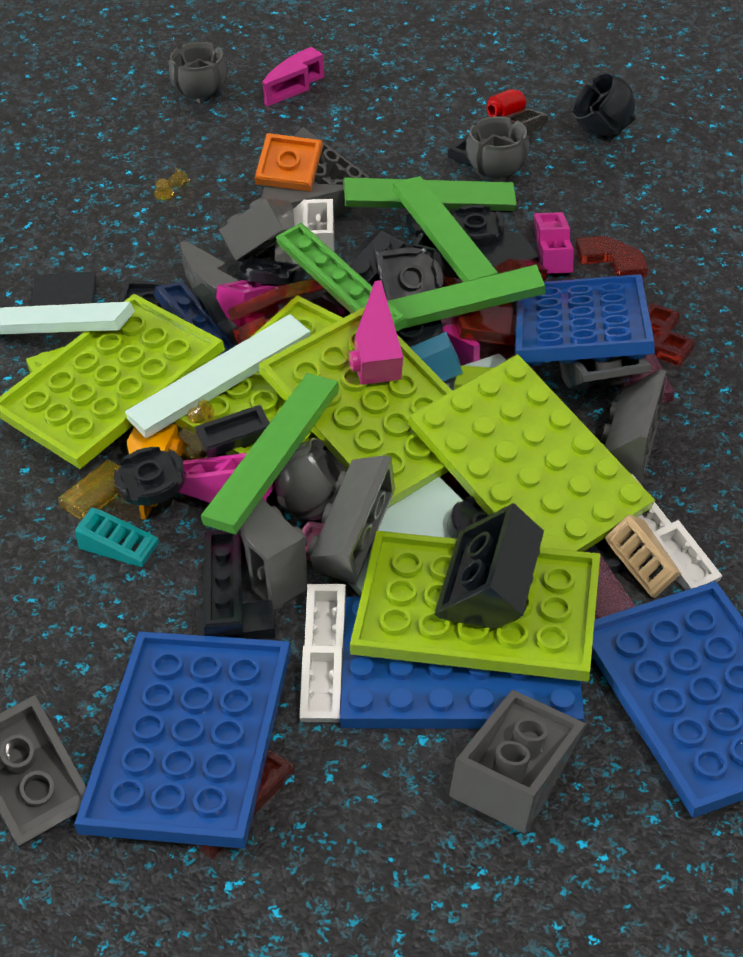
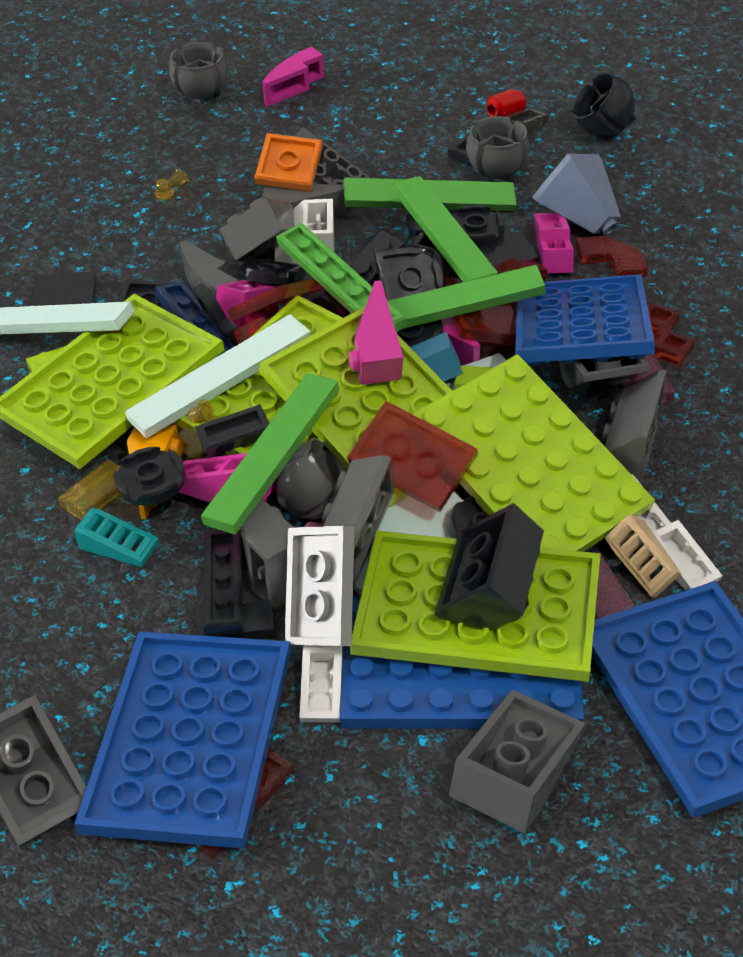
(319, 586): none -> plate
(424, 458): none -> clear red tile
(581, 193): none -> sand blue slope

